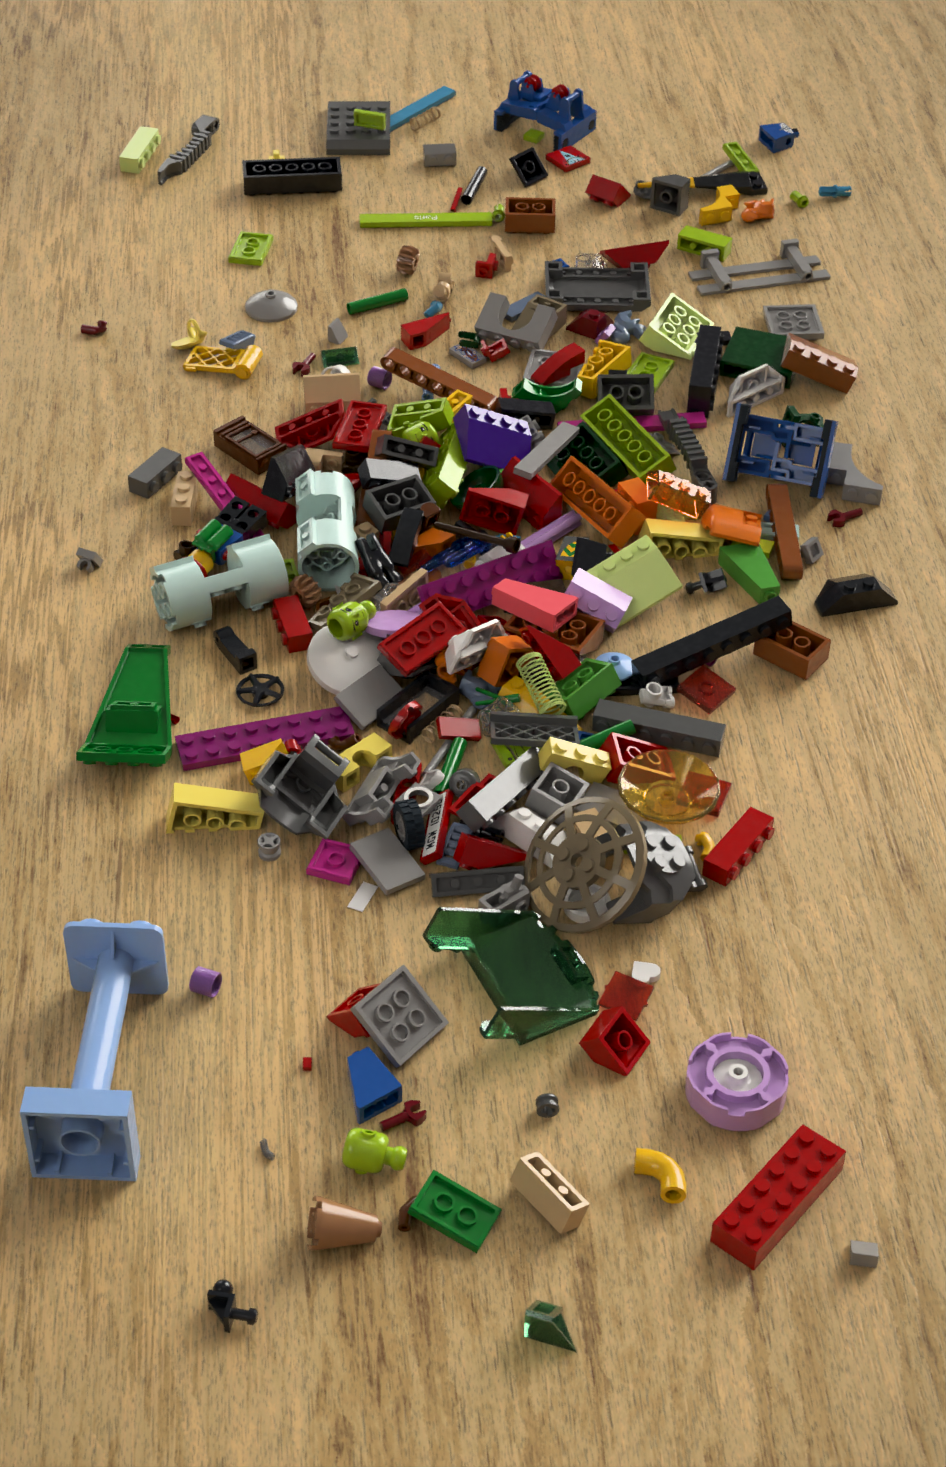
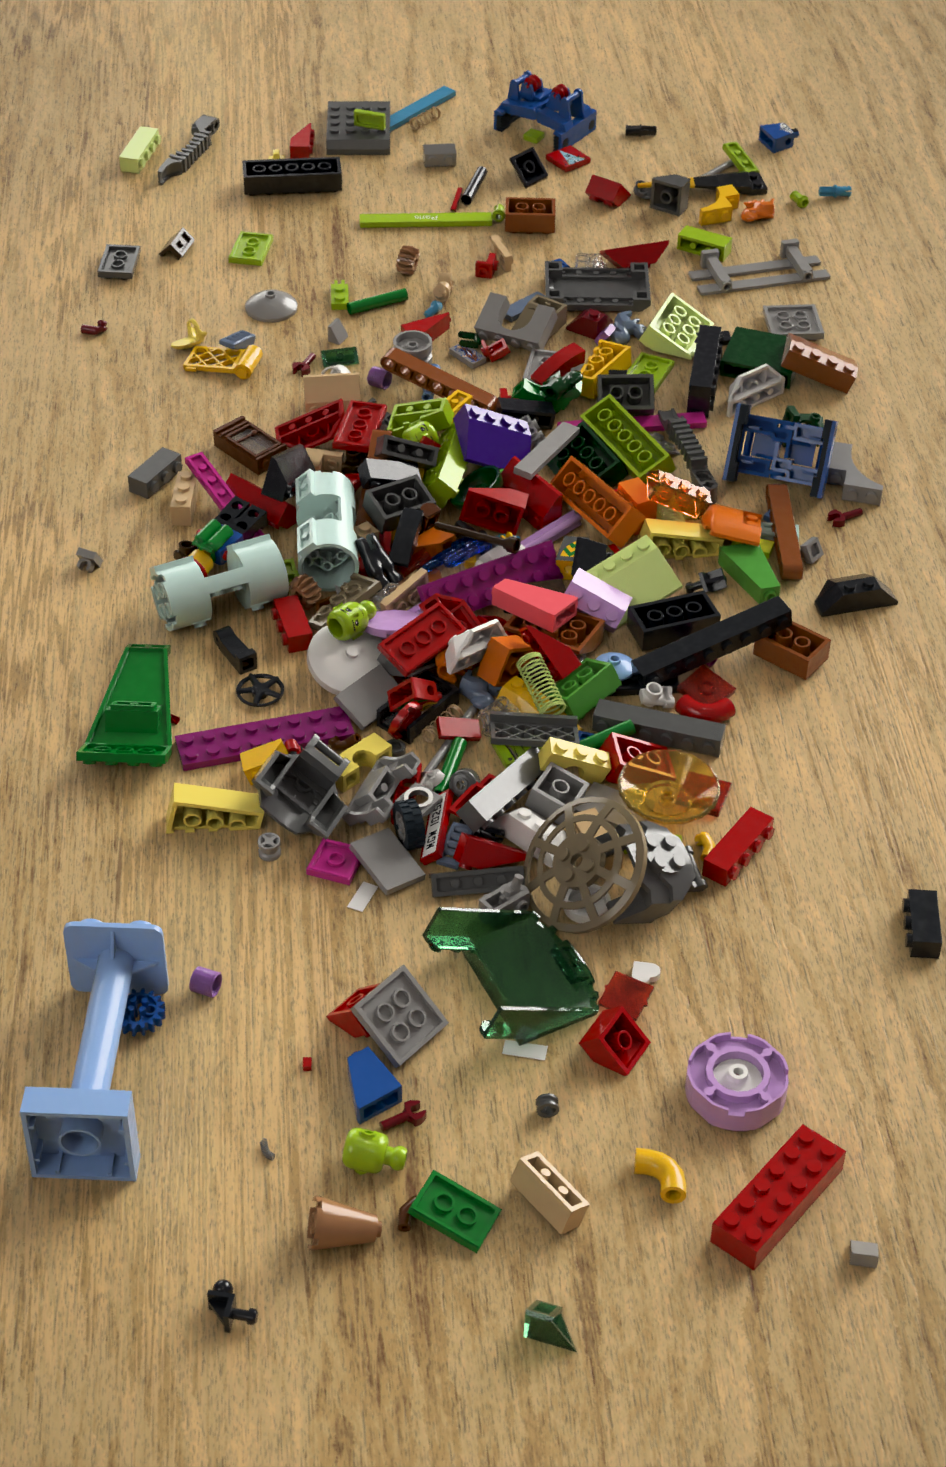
(119, 261): none -> dark grey plate
(150, 1013): none -> blue gear
(178, 244): none -> panel
(302, 143): none -> red slope
(339, 295): none -> lime hinge
(398, 747): none -> dark grey tile
(413, 689): none -> red torso
(415, 343): none -> light grey wheel
(513, 698): green plant -> none
(526, 1050): none -> white sticker
(556, 385): none -> dark green animal
(640, 130): none -> black axle
(670, 619): none -> black brick
(715, 712): none -> red cylinder
(922, 923): none -> black brick

